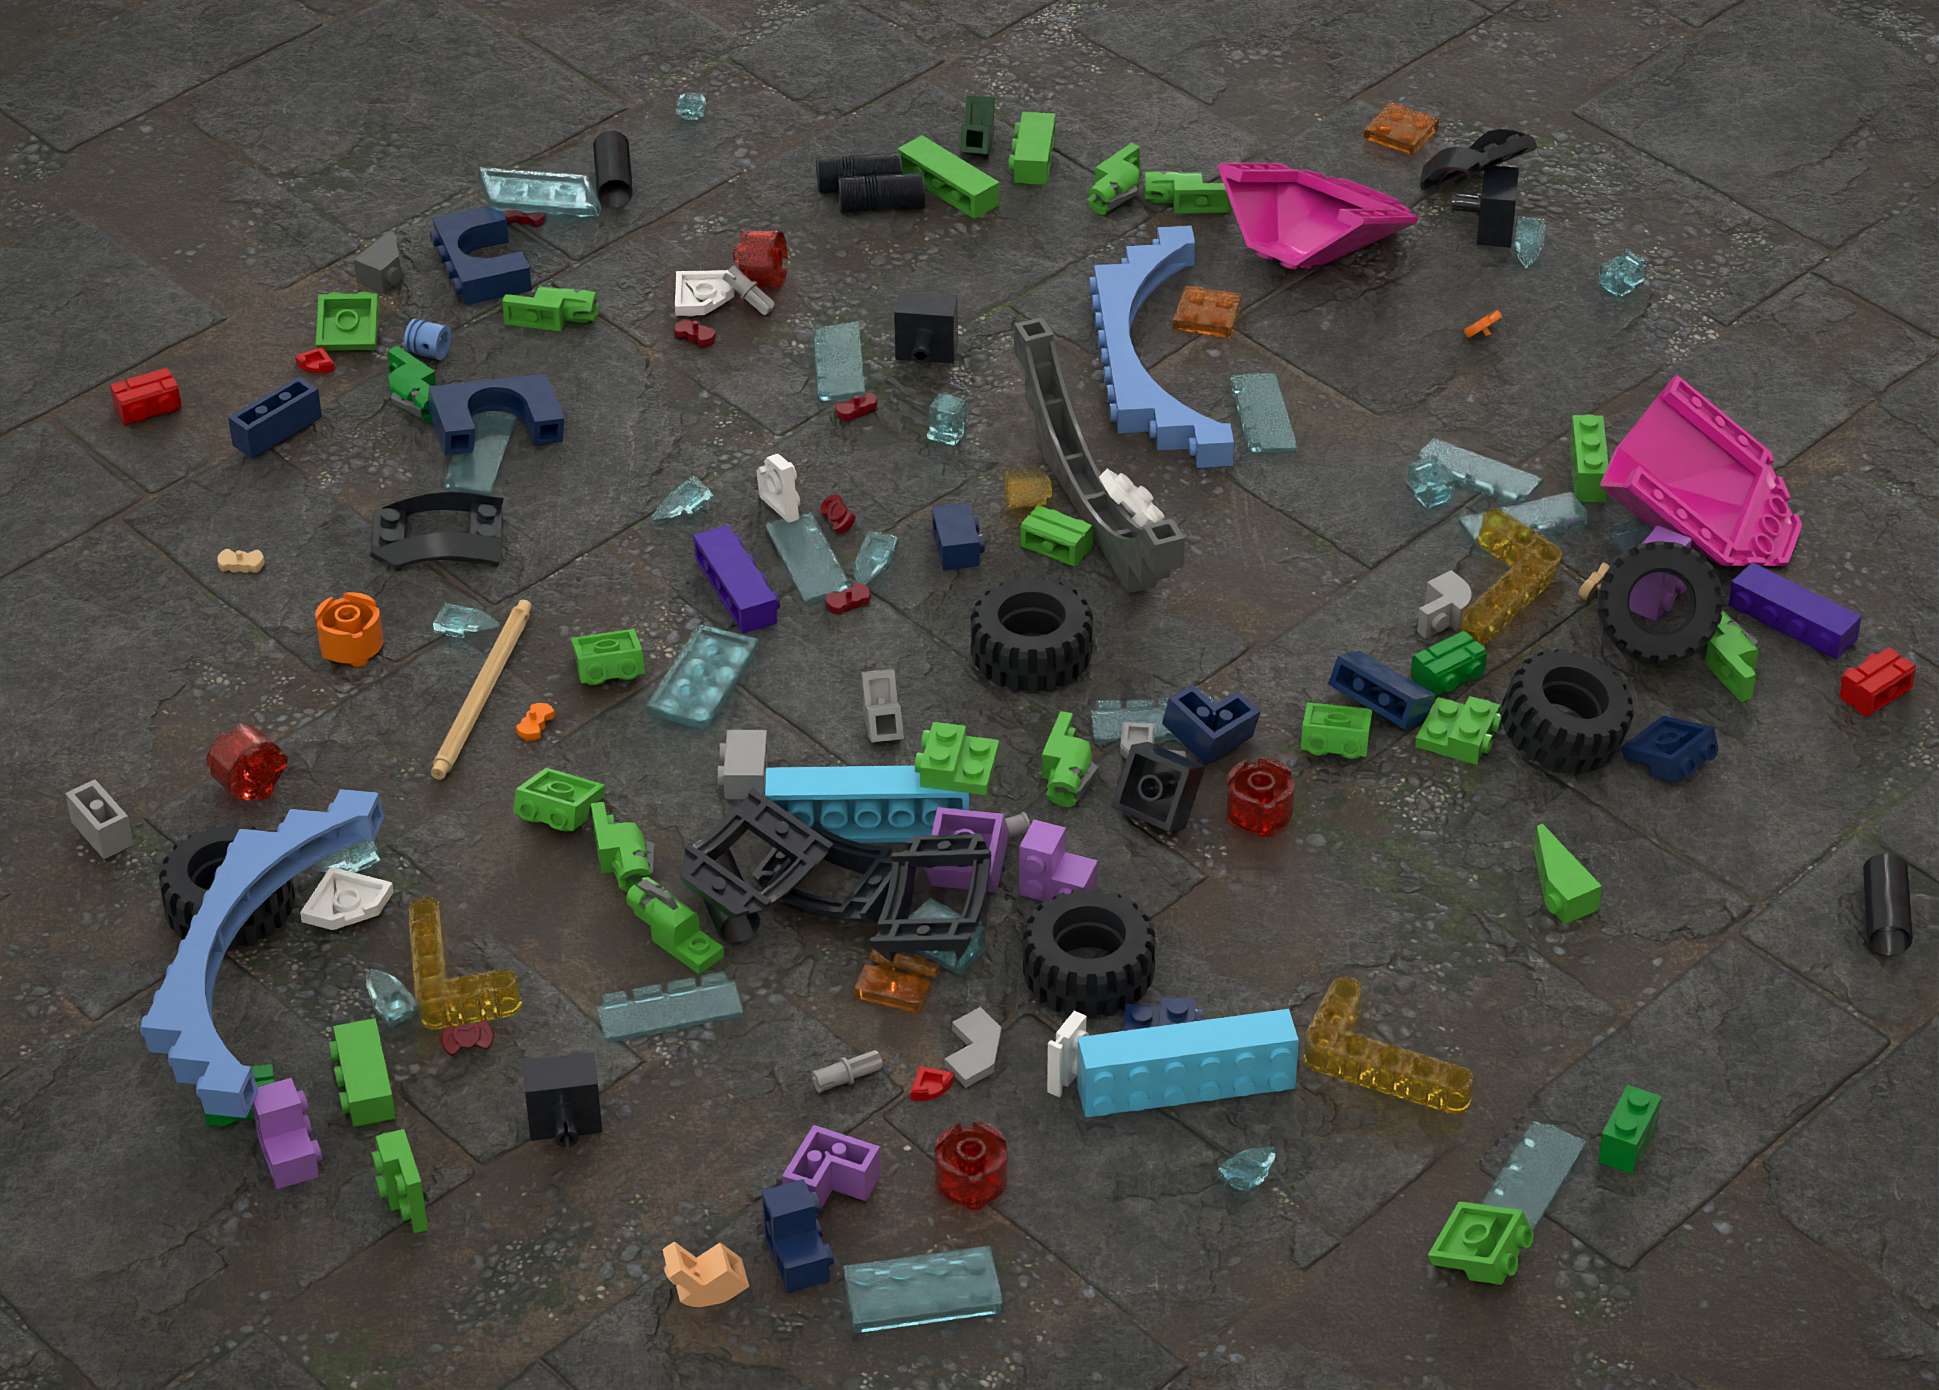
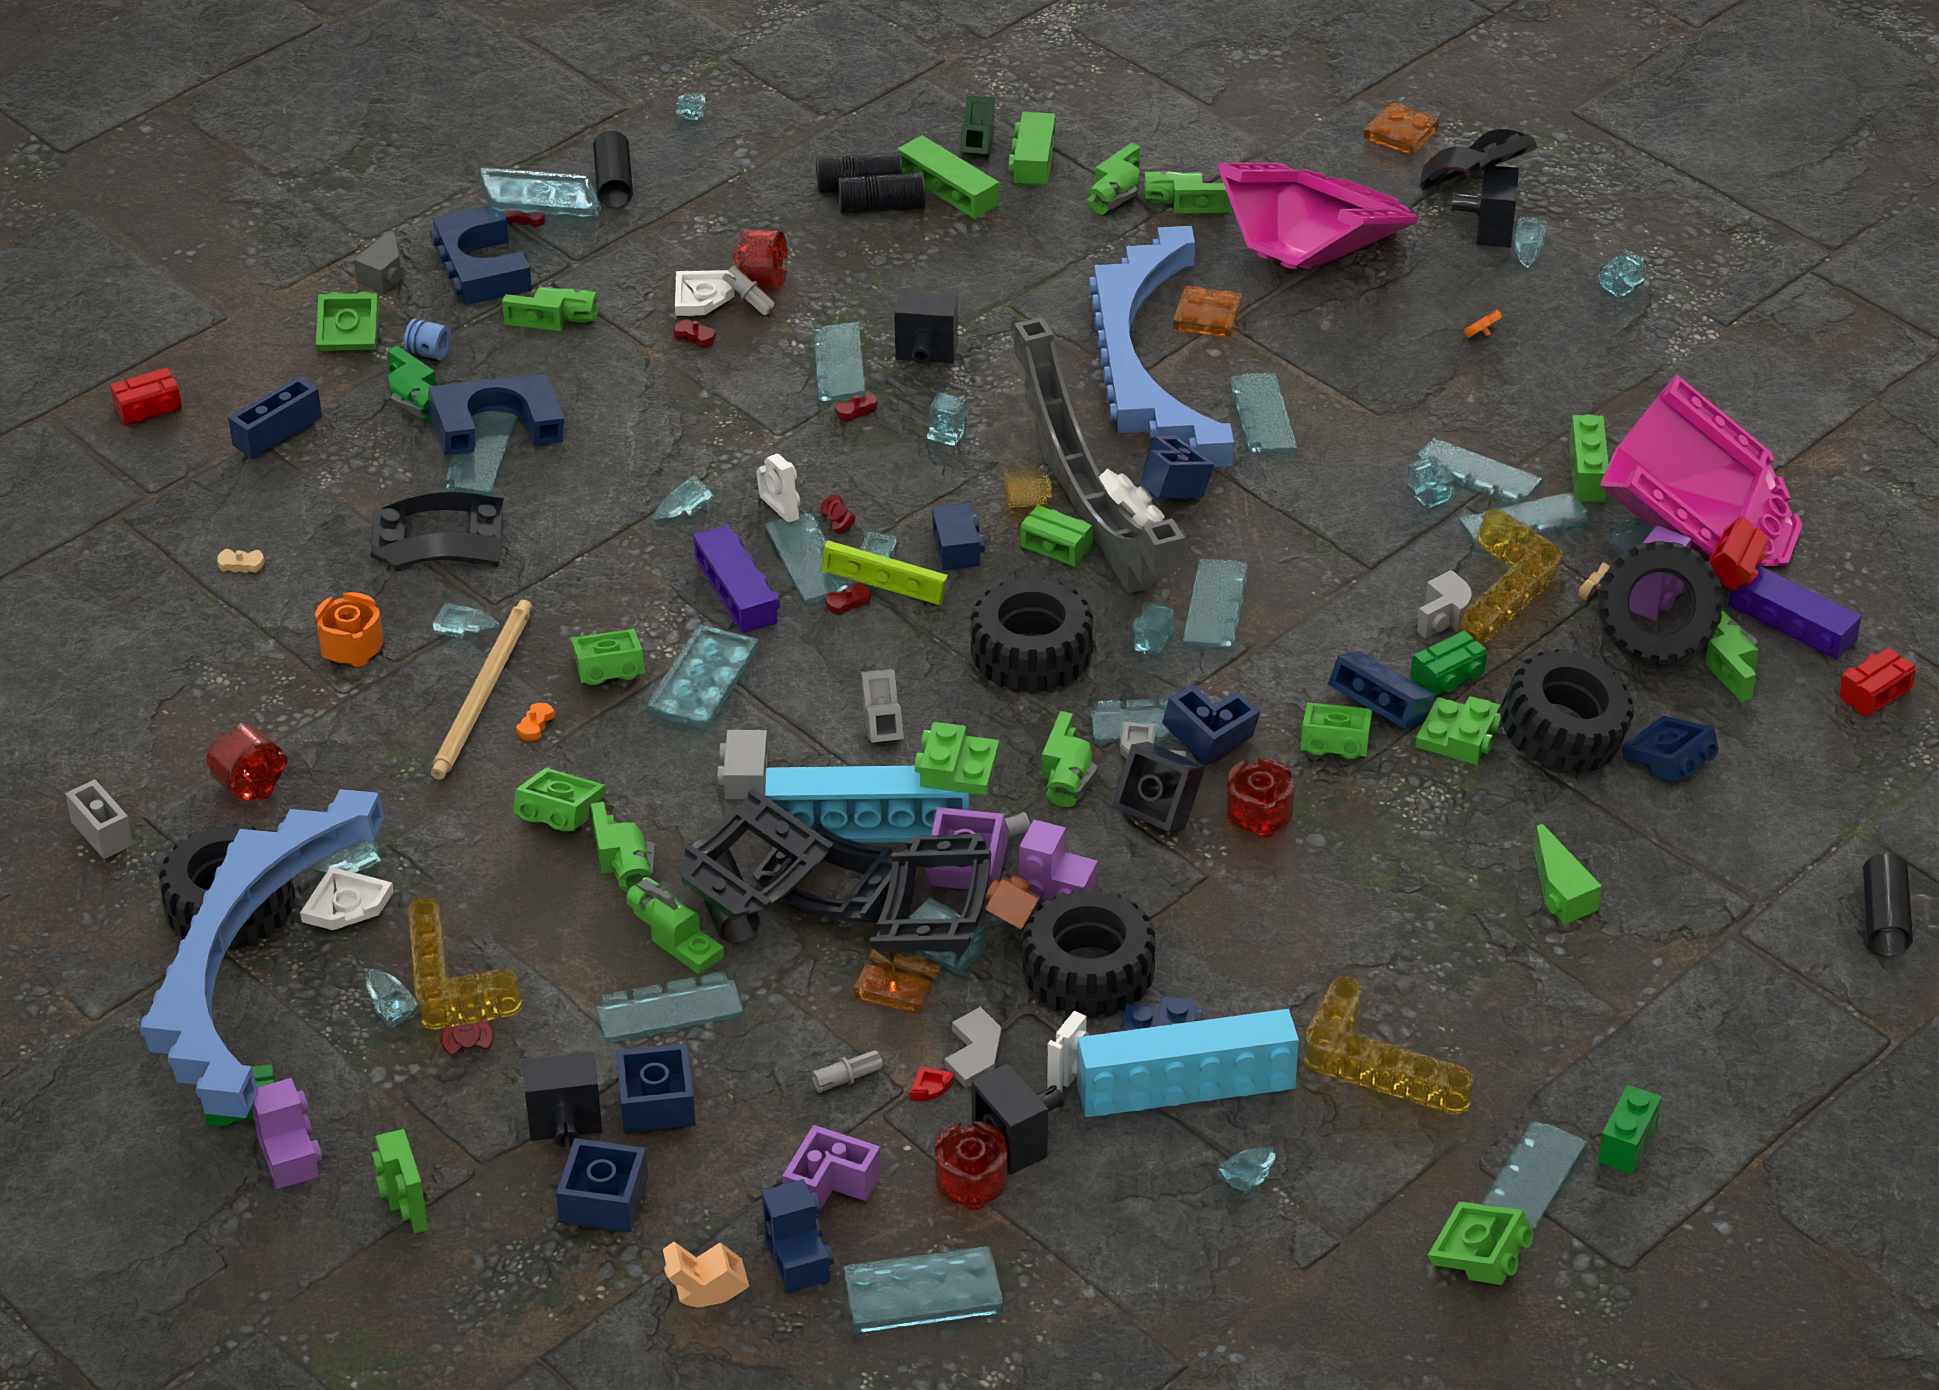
(315, 361): red tile -> none
(362, 1073): bright green brick -> none
(602, 1185): none -> dark blue brick
(655, 1088): none -> dark blue brick
(884, 572): none -> lime tile
(1012, 900): none -> dark orange brick
(1017, 1112): none -> black brick
(1153, 628): none -> clear light blue brick
(1175, 470): none -> dark blue brick
(1216, 603): none -> clear light blue windscreen
(1738, 553): none -> red brick

